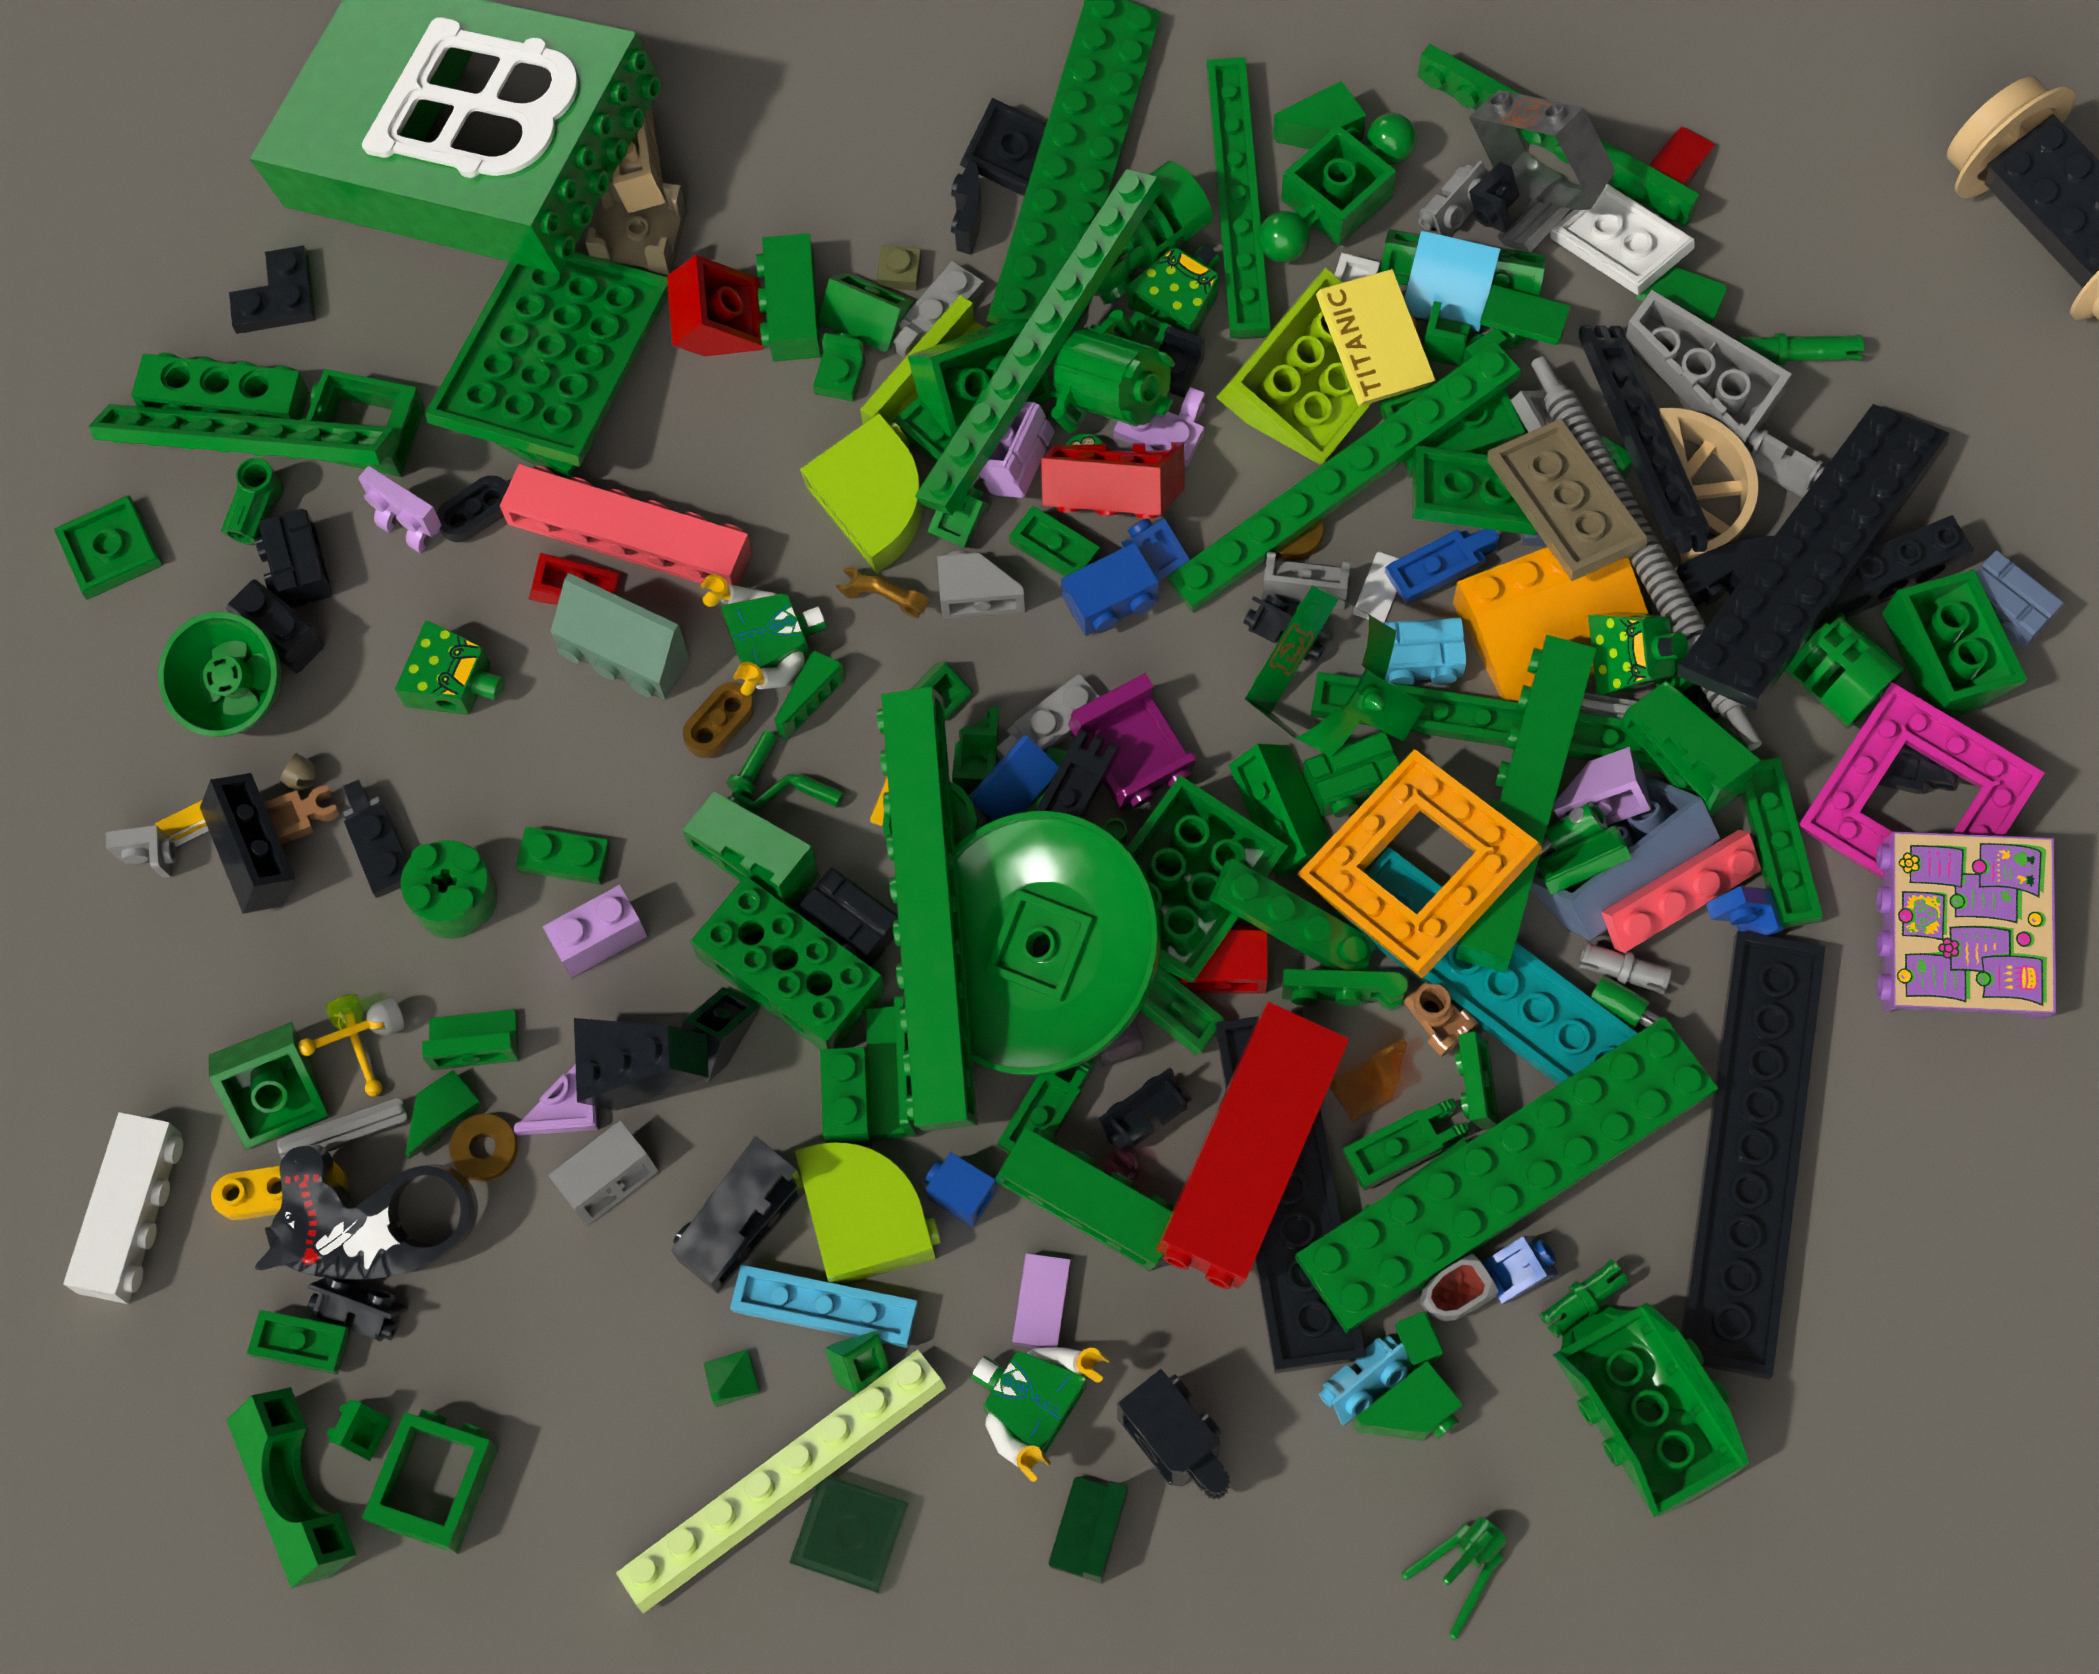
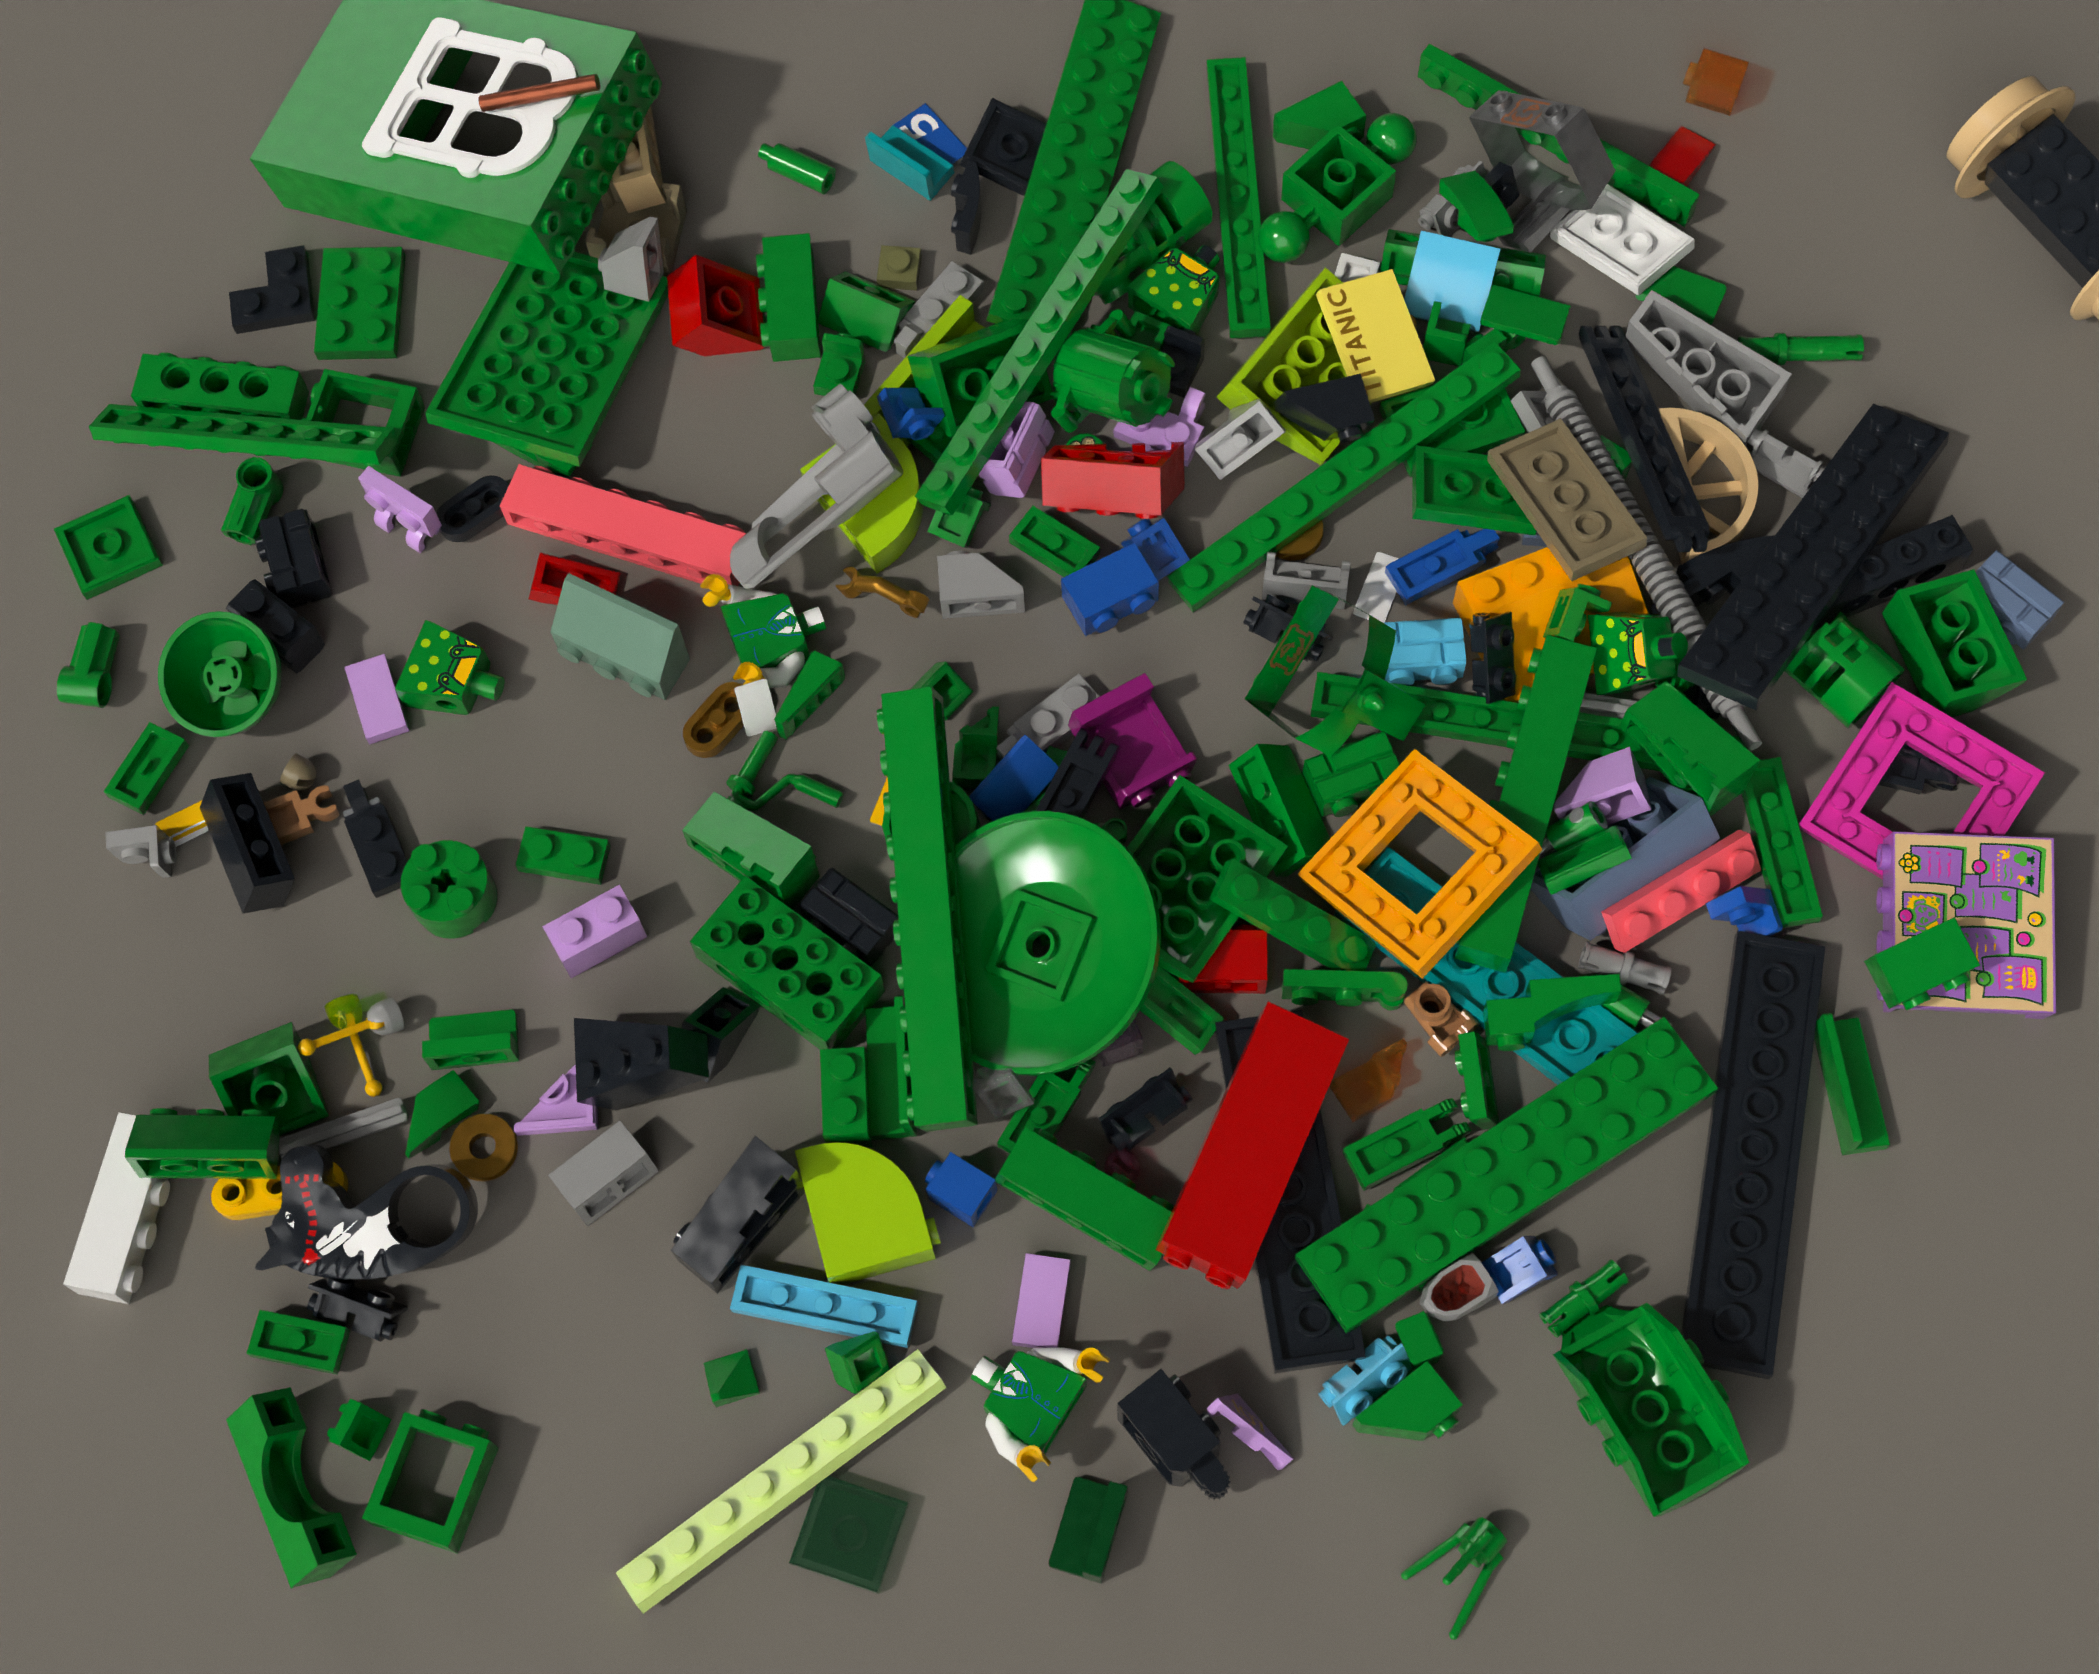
(88, 676): none -> green piece
(146, 768): none -> green plate
(204, 1145): none -> green slope
(359, 303): none -> green plate
(376, 699): none -> lavender tile
(539, 92): none -> copper bar
(633, 261): none -> light grey slope
(756, 707): none -> white sticker
(798, 167): none -> green cylinder
(850, 473): none -> light grey panel
(907, 413): none -> blue bracket
(909, 161): none -> teal panel
(932, 133): none -> blue sticker
(1001, 1091): none -> clear slope
(1239, 438): none -> light grey slope
(1250, 1429): none -> lavender tile
(1329, 408): none -> black slope
(1478, 205): none -> green slope
(1495, 674): none -> black hinge
(1515, 1020): none -> green slope
(1568, 612): none -> green bracket
(1715, 81): none -> clear orange brick
(1850, 1085): none -> green panel
(1921, 964): none -> green brick

